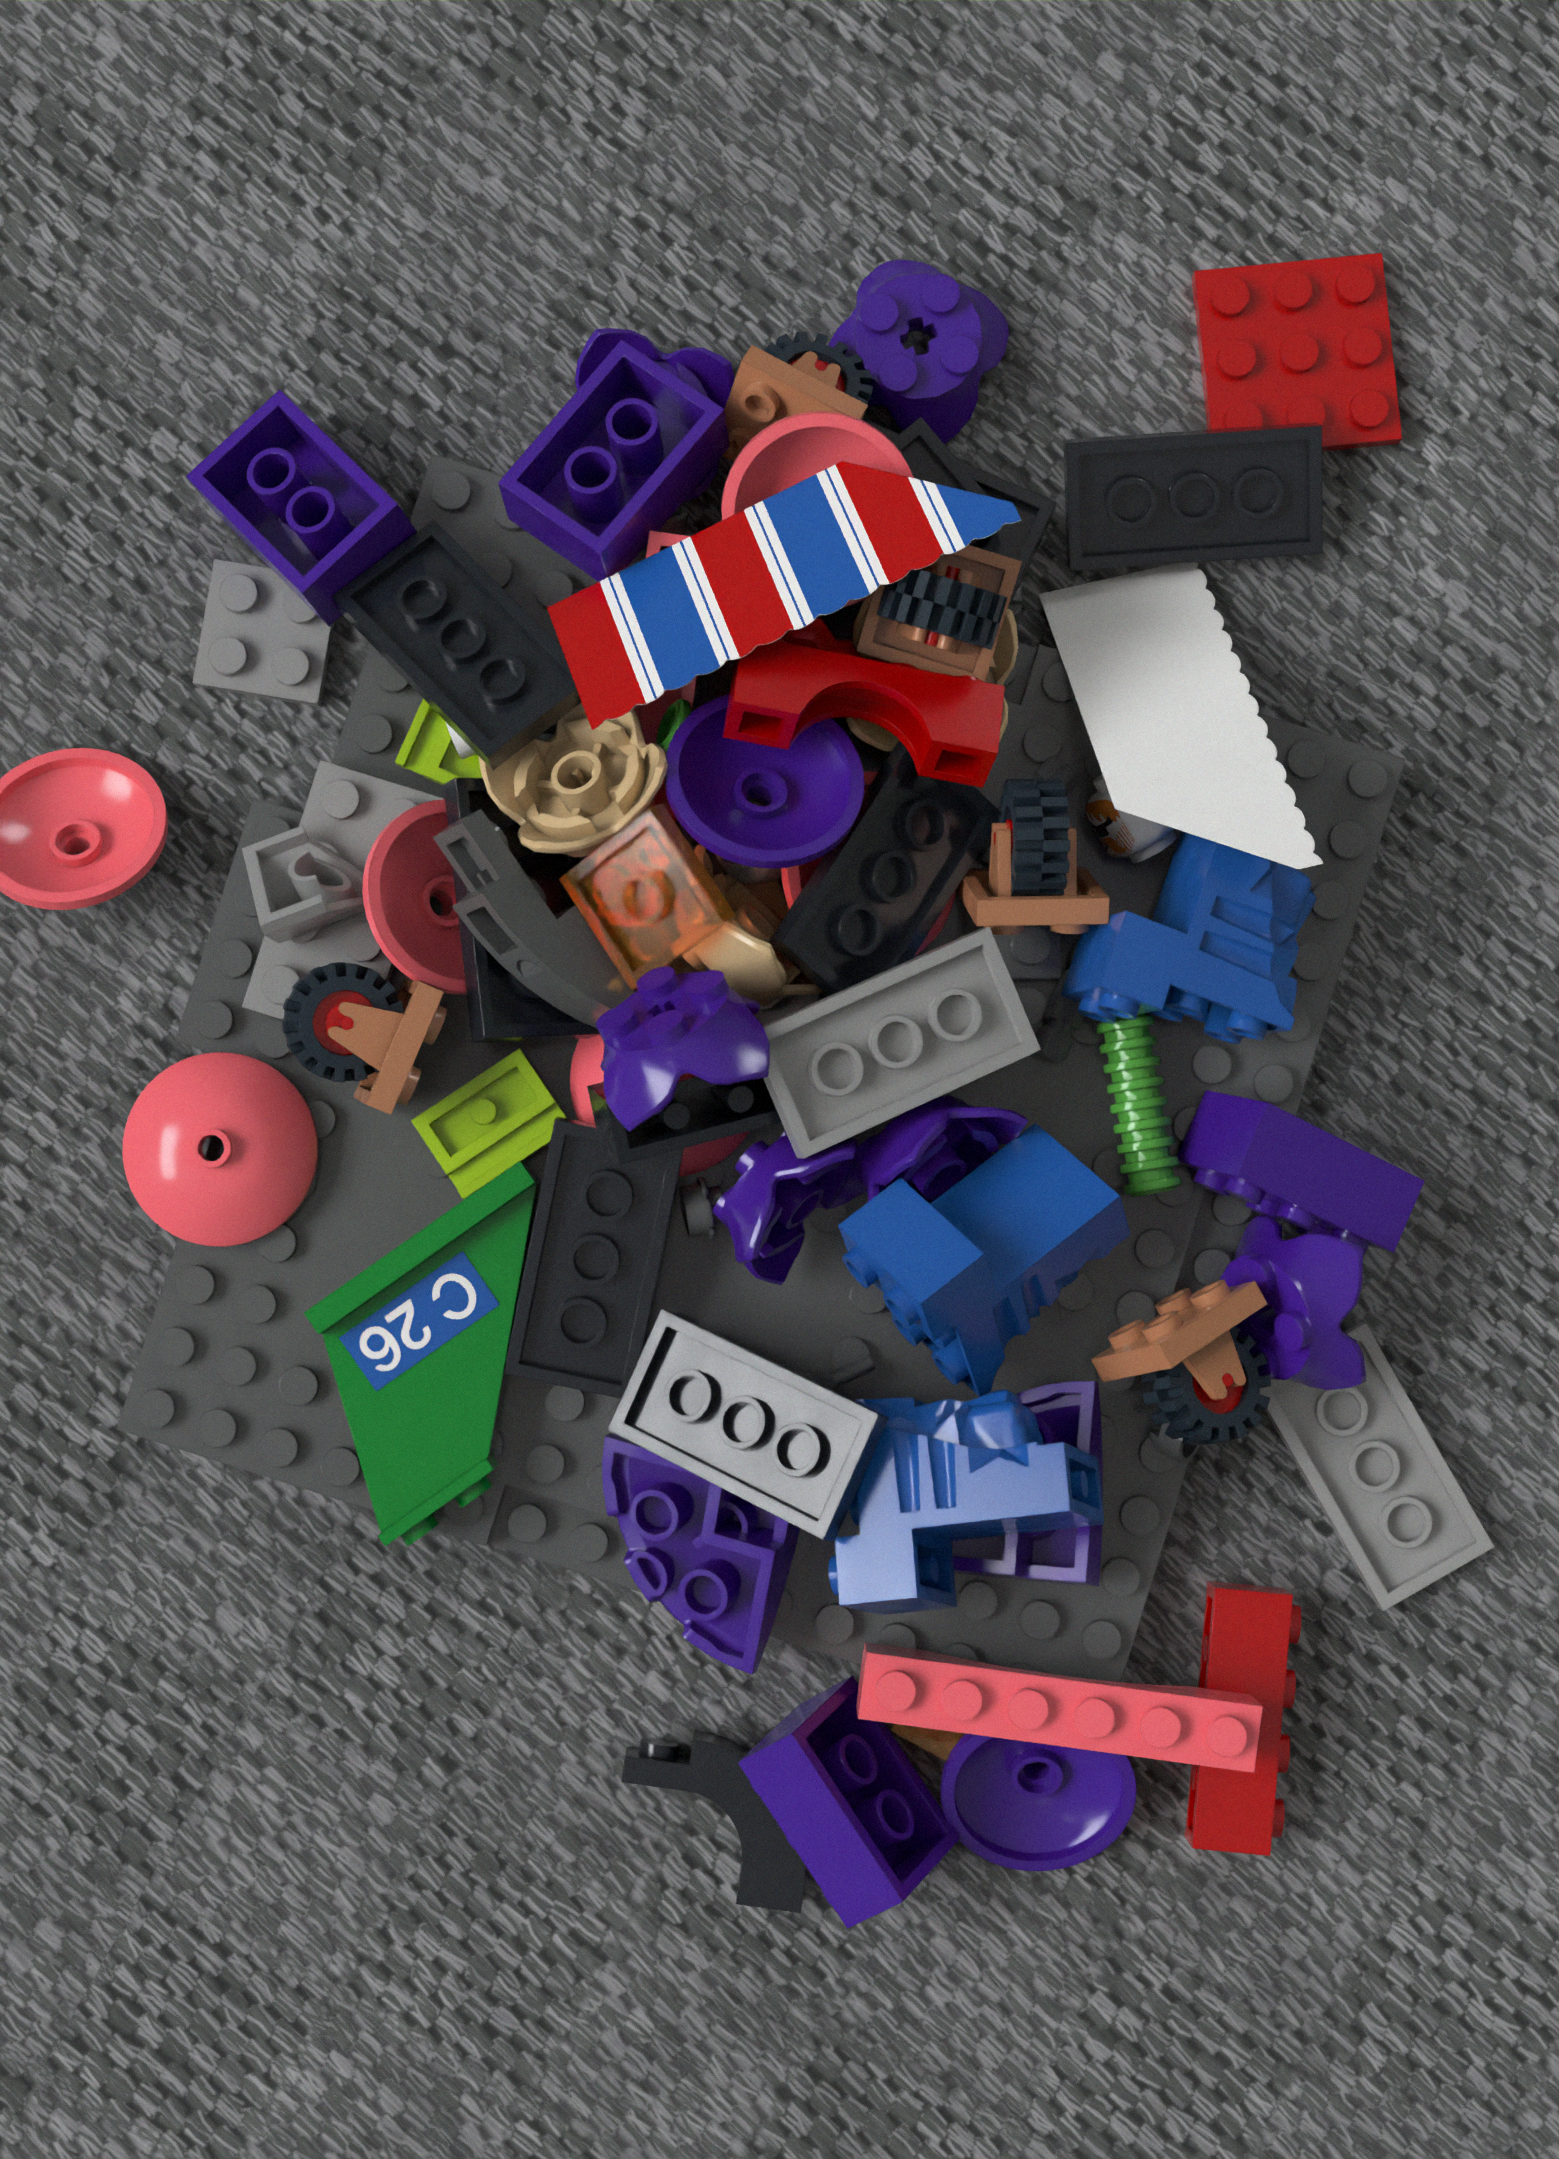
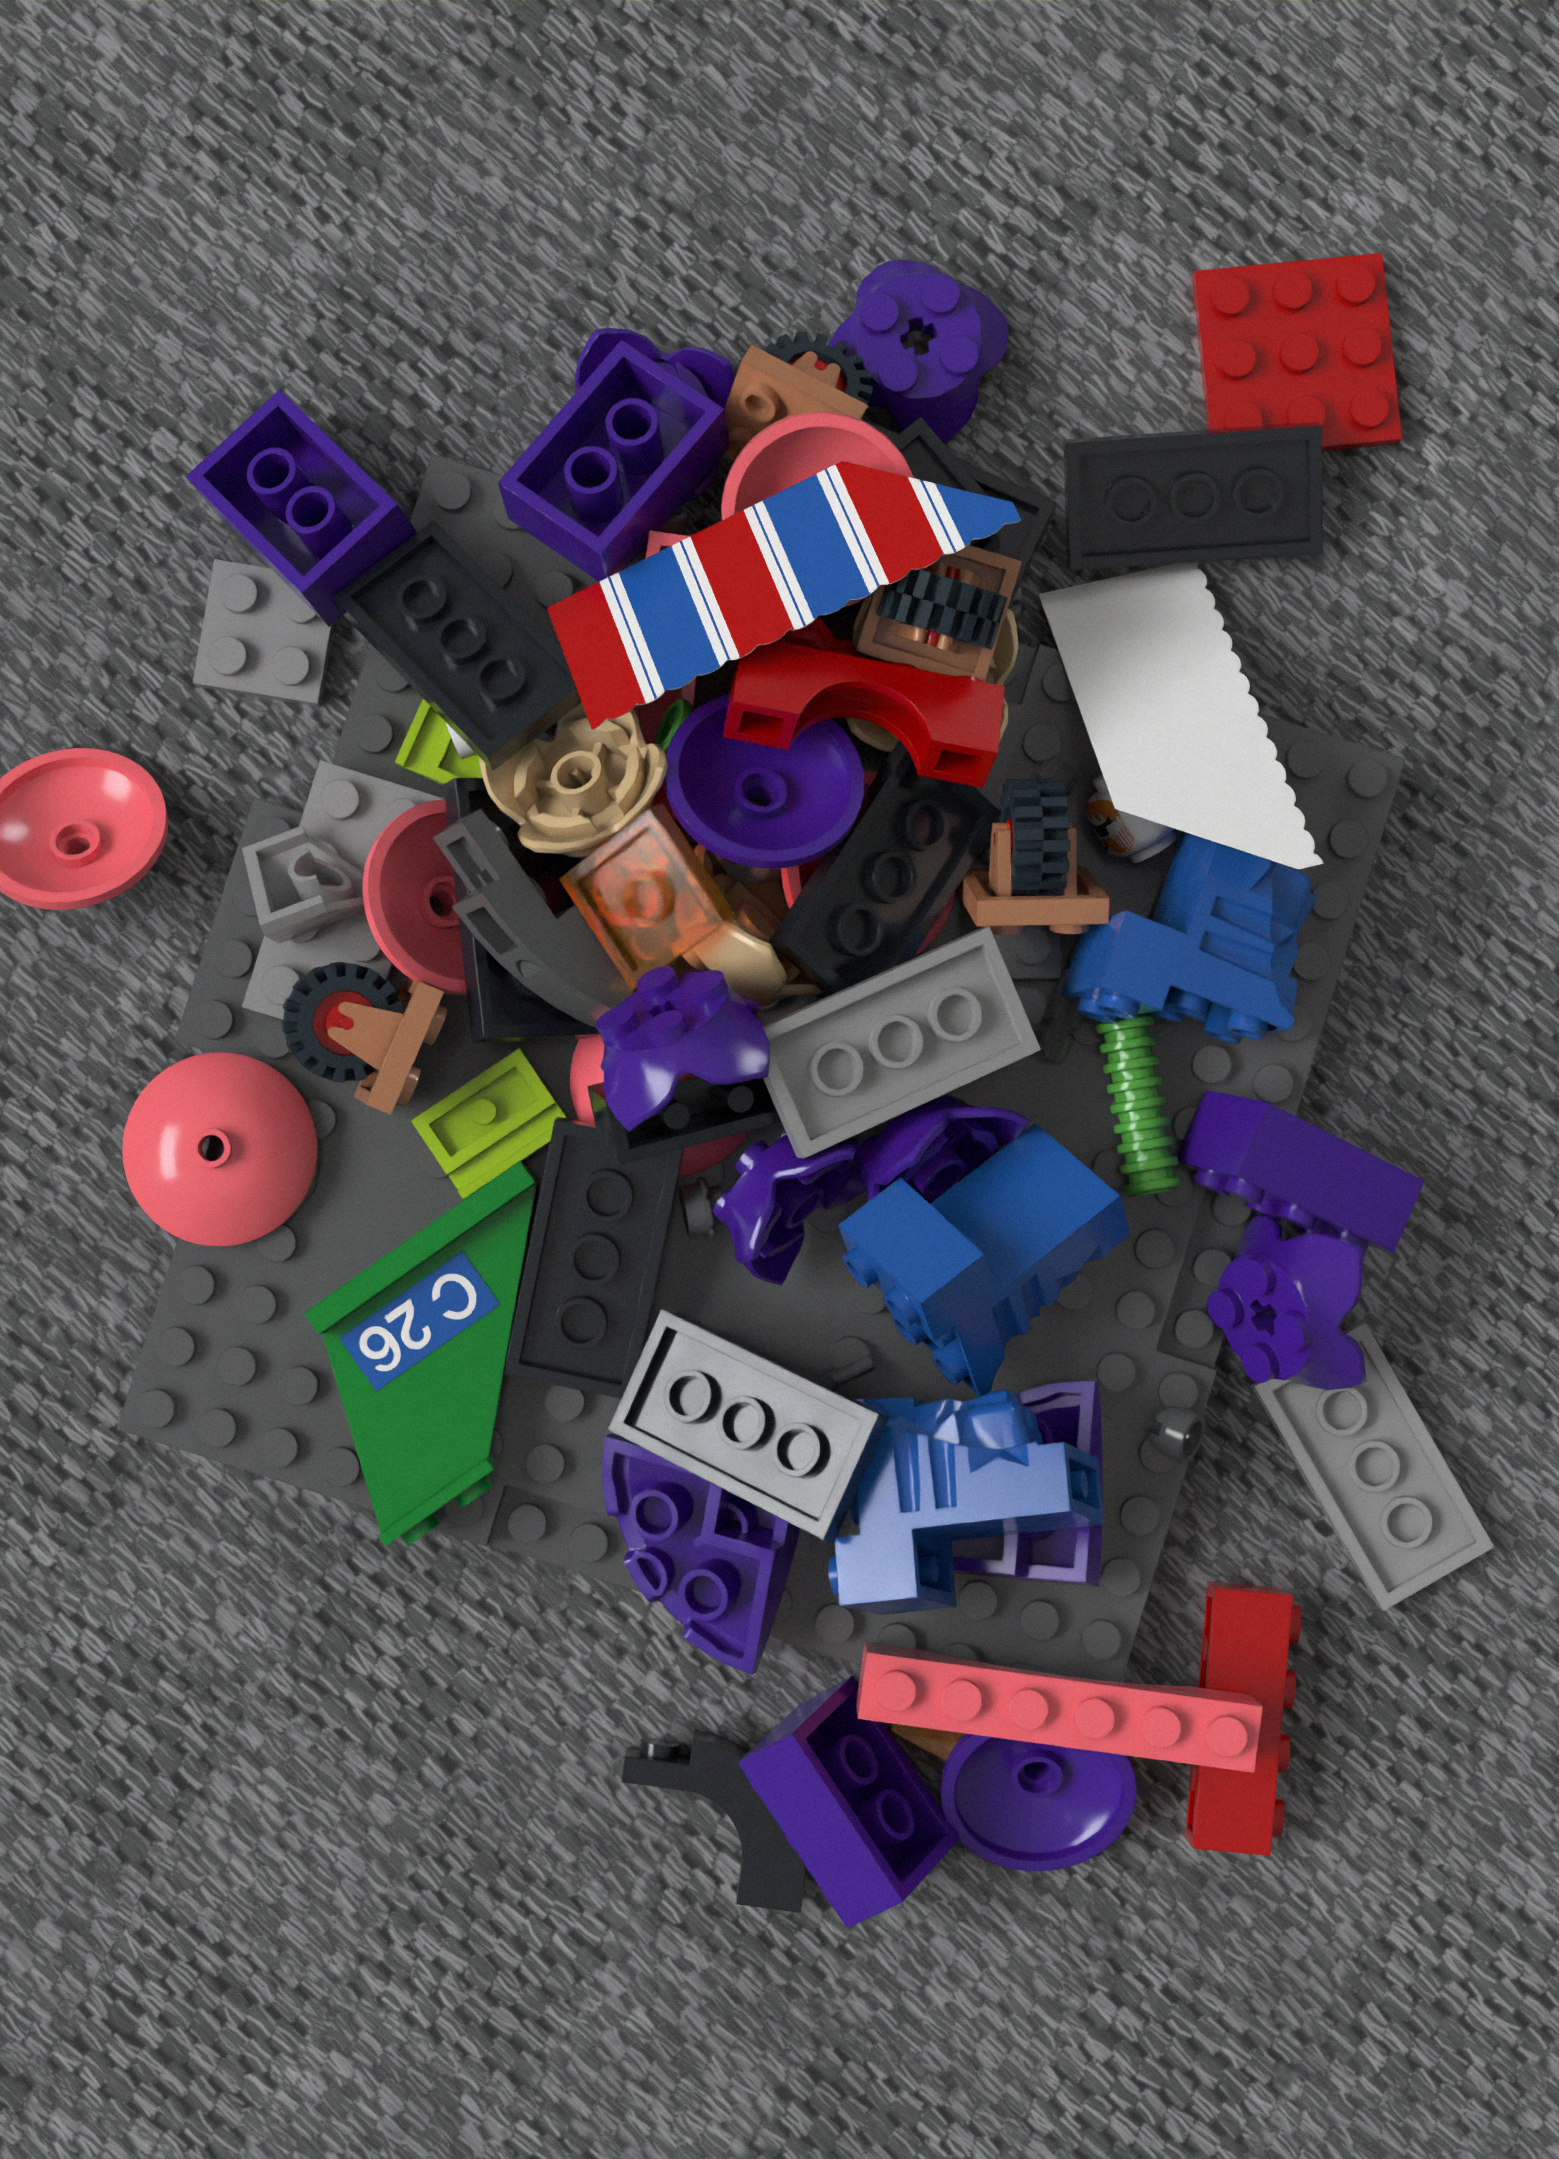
(1196, 1362): plate -> none

